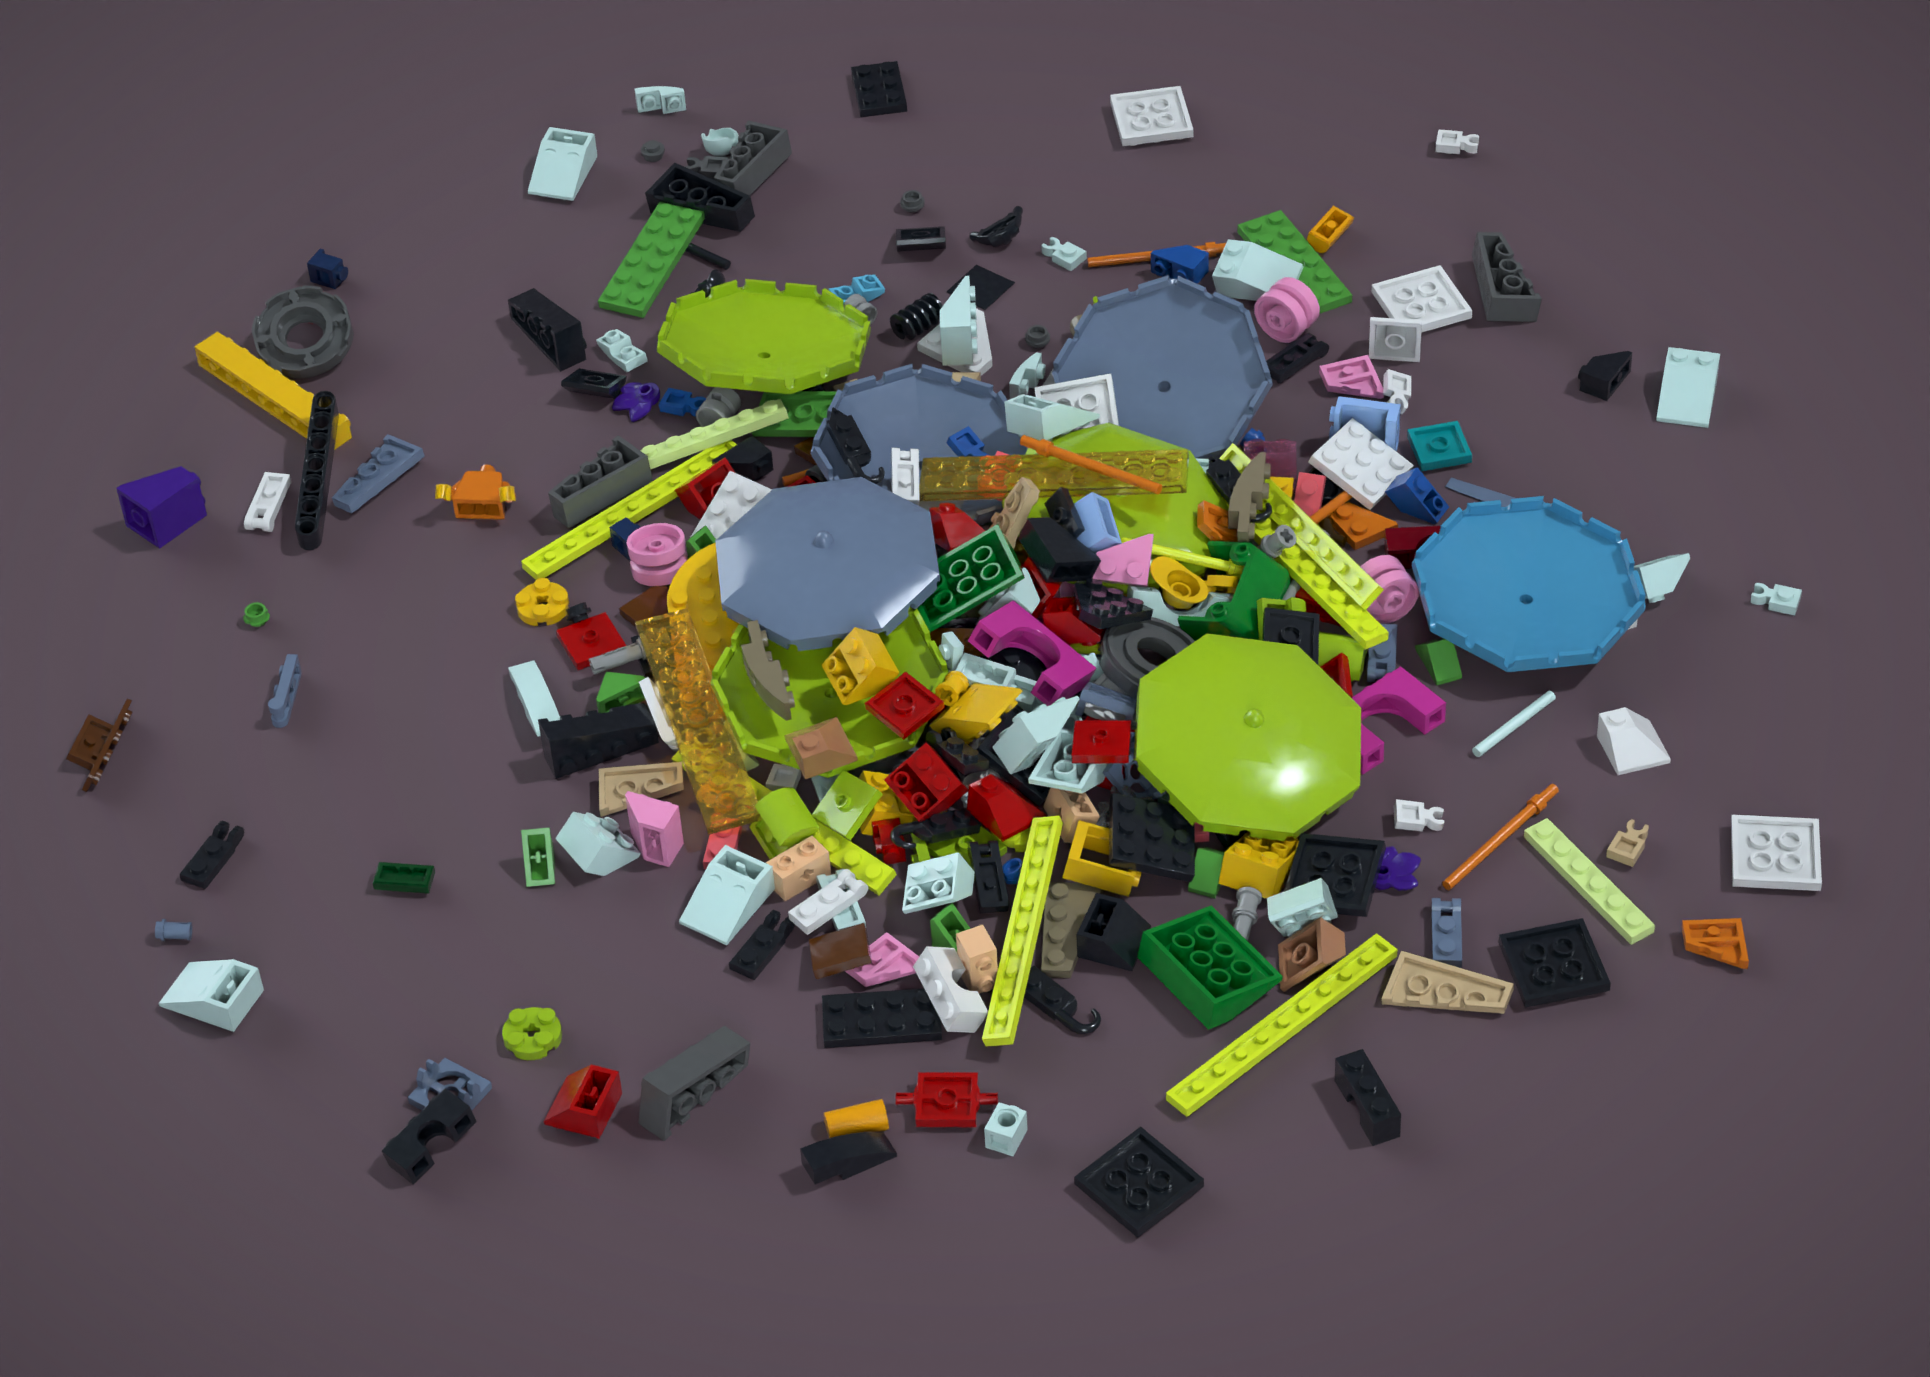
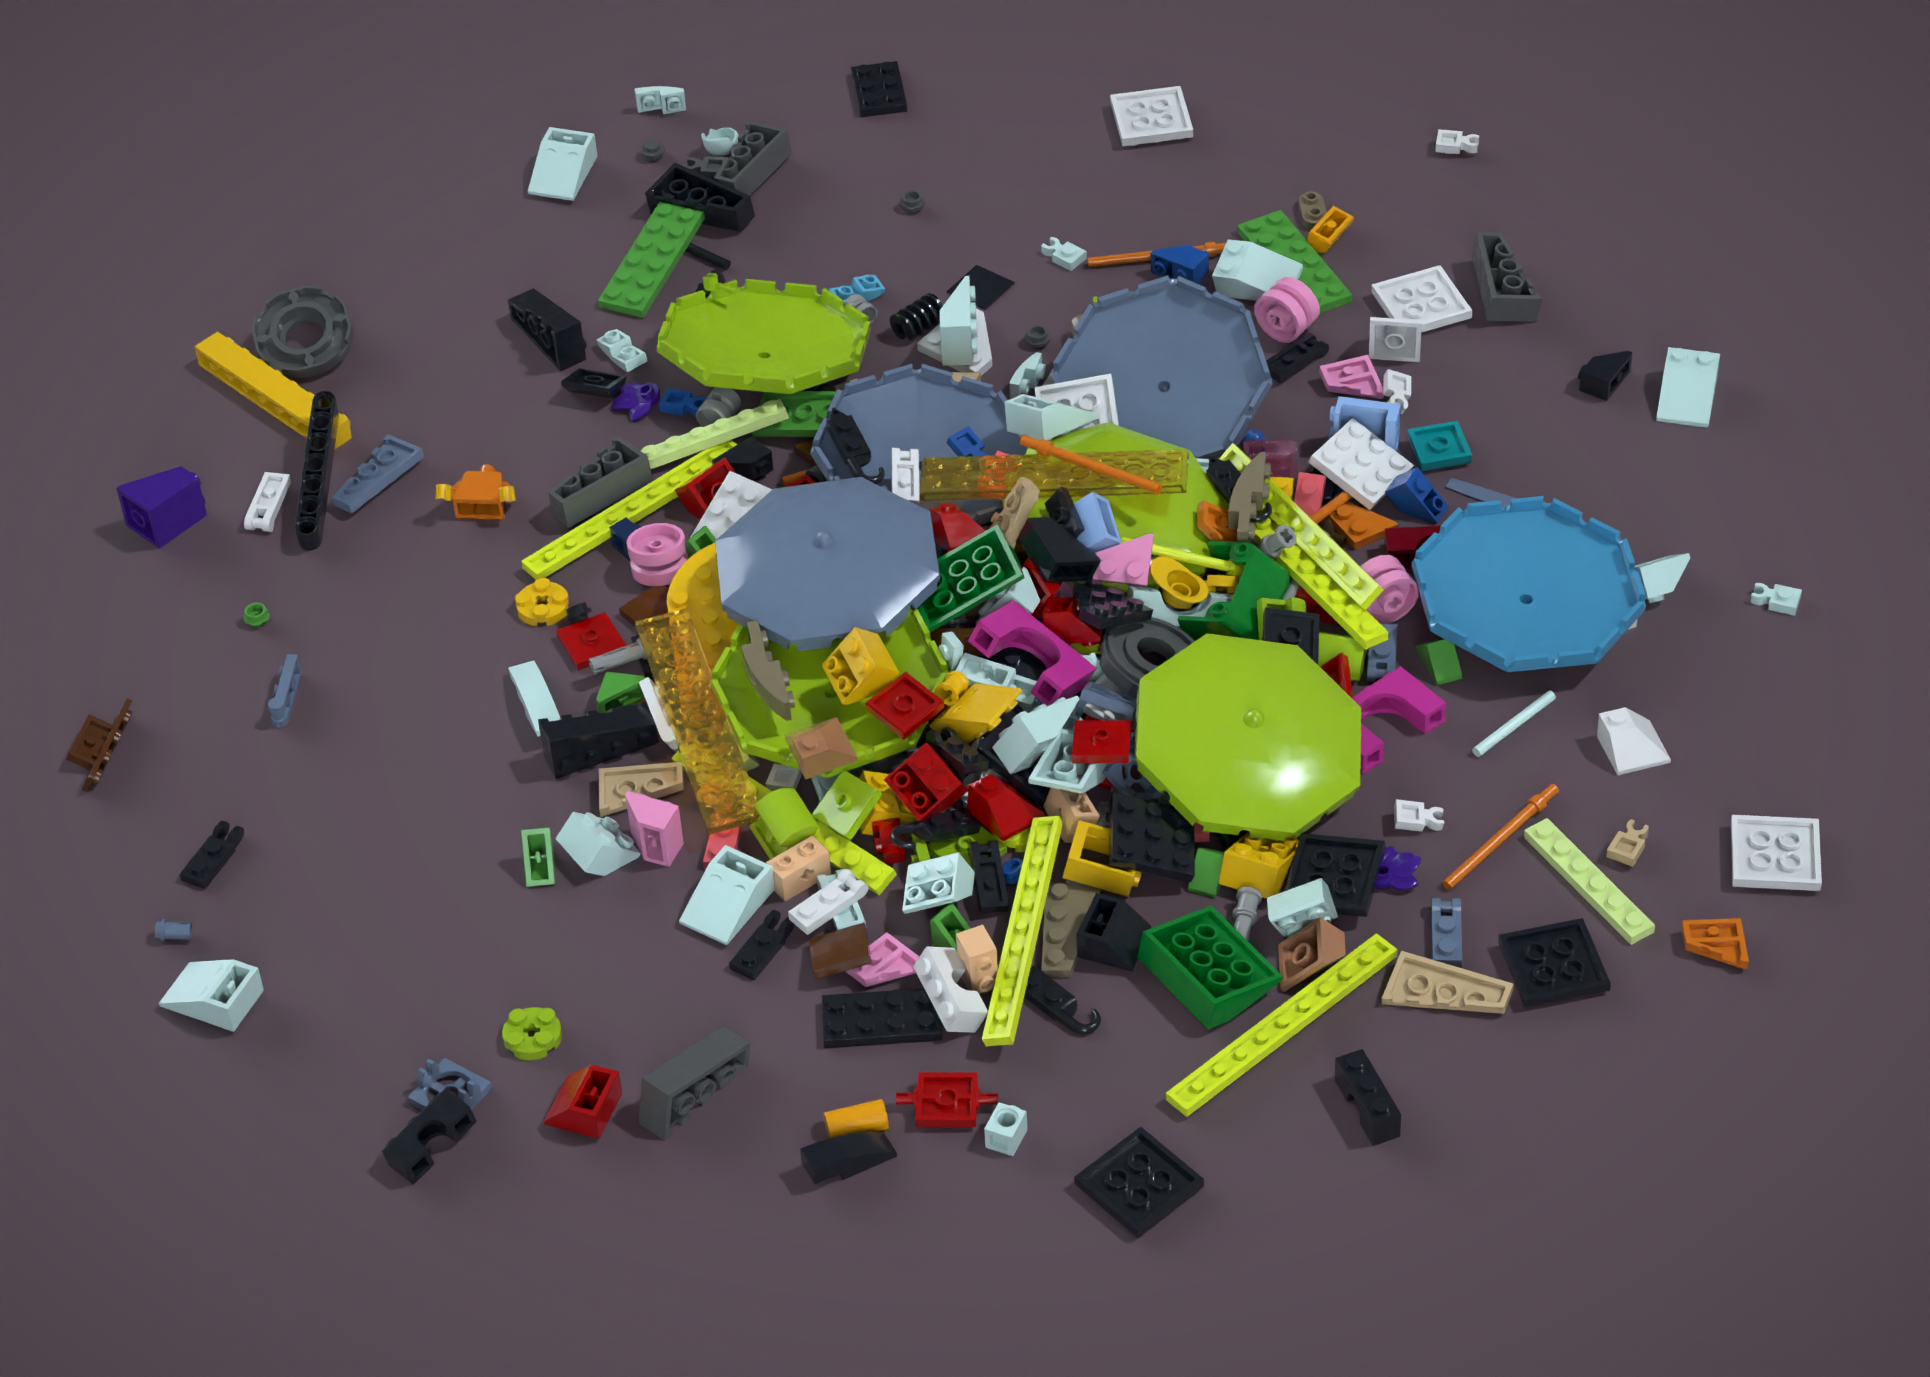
(326, 270): dark blue brick -> none
(403, 877): dark green plate -> none
(711, 283): none -> lime hand
(920, 238): black slope -> none
(1000, 231): black piece -> none
(1311, 209): none -> dark tan plate

